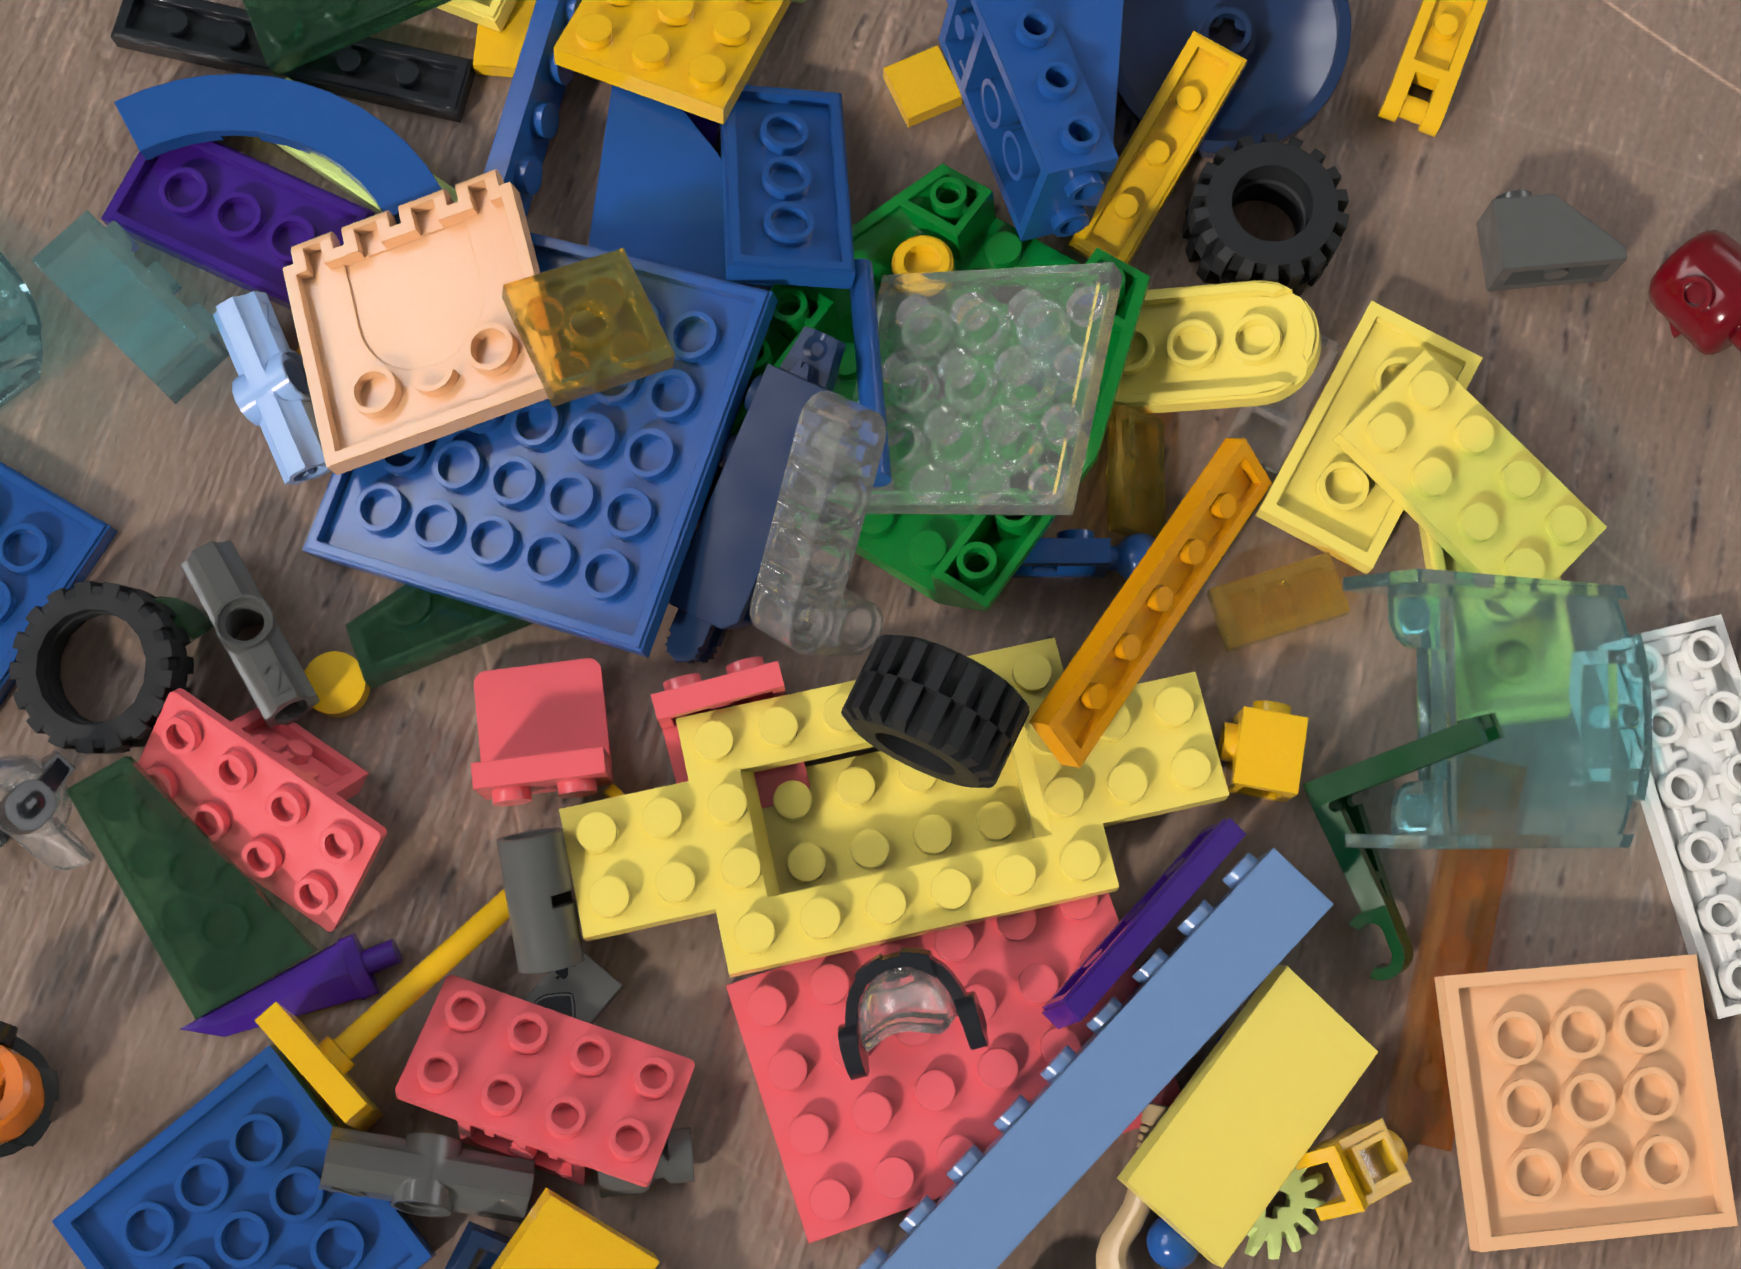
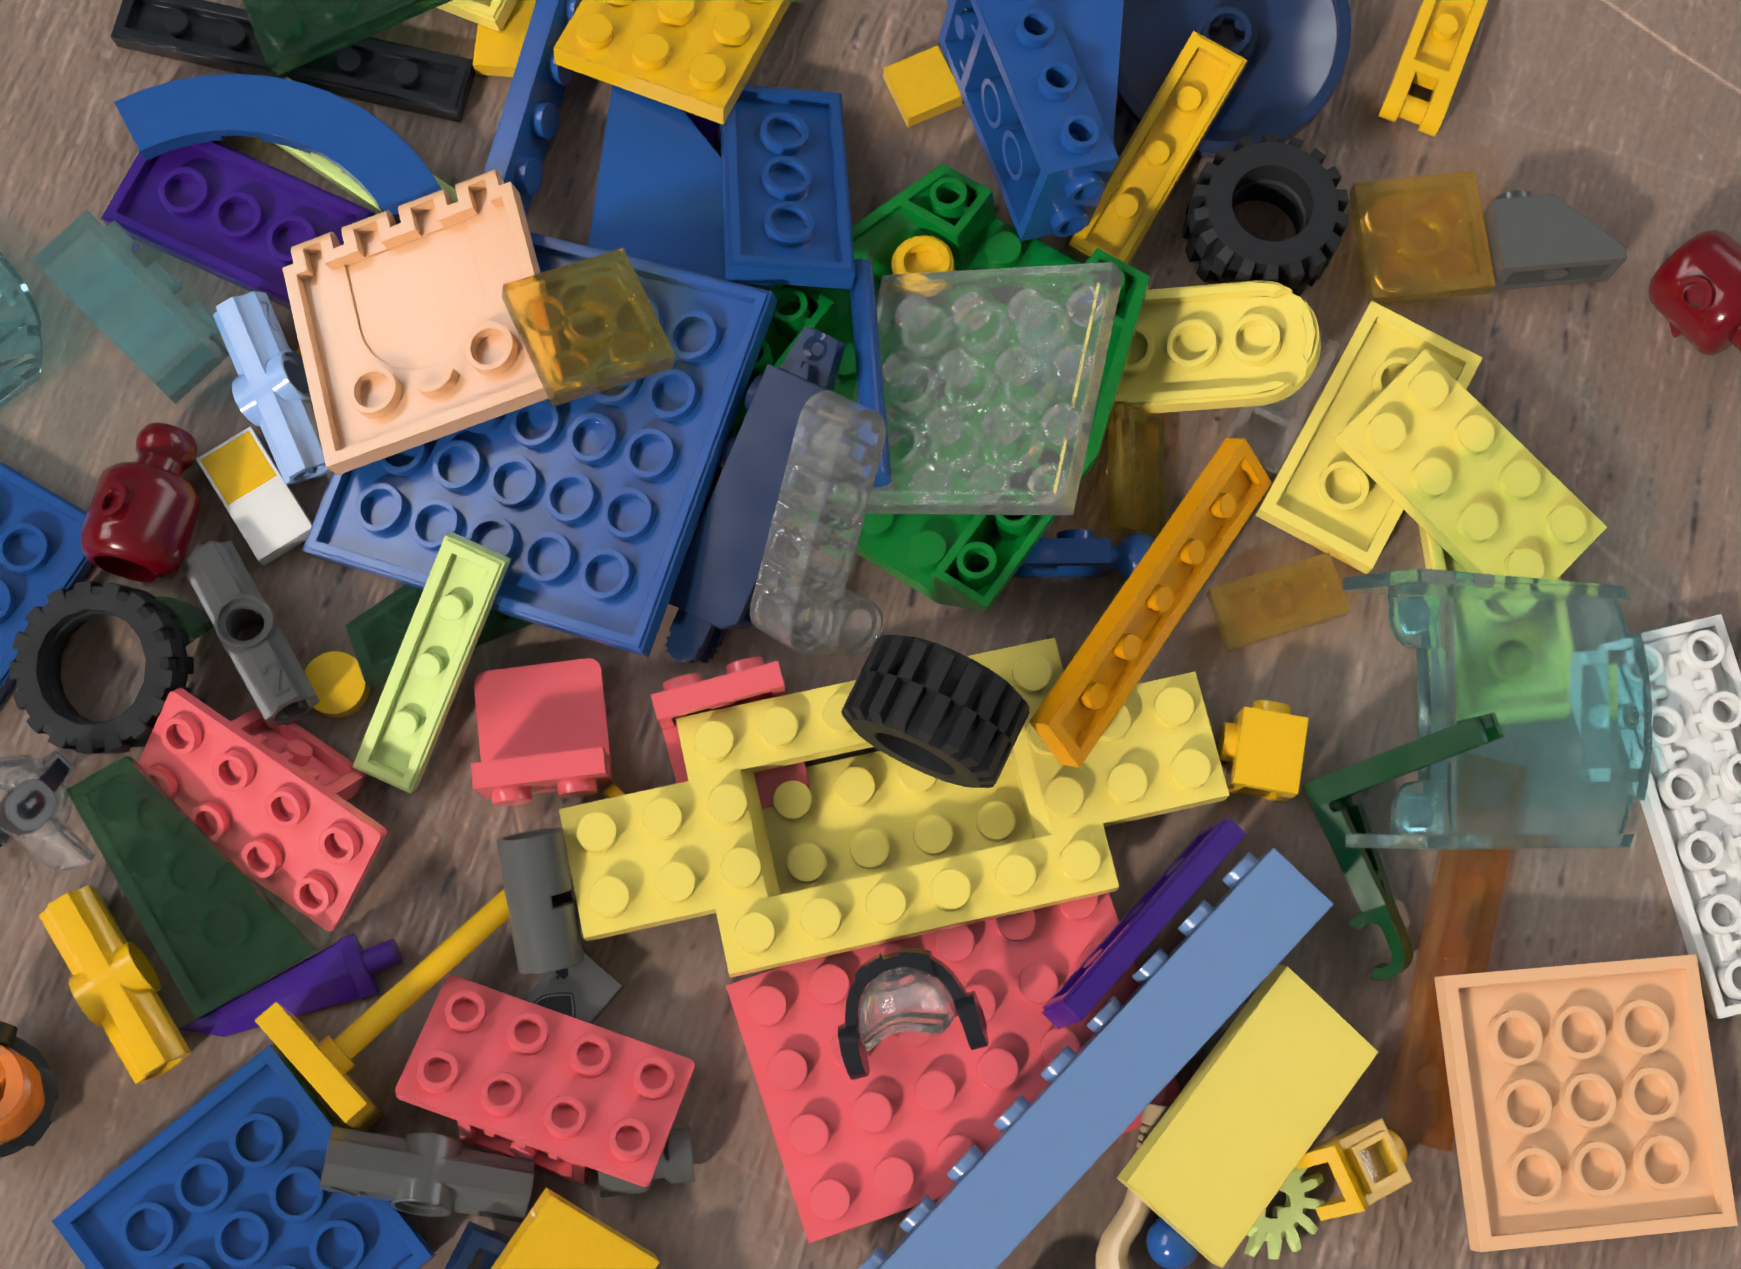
(114, 984): none -> yellow piece
(144, 509): none -> dark red piece
(256, 495): none -> white tile
(431, 662): none -> yellowish green tile
(1422, 238): none -> clear yellow plate

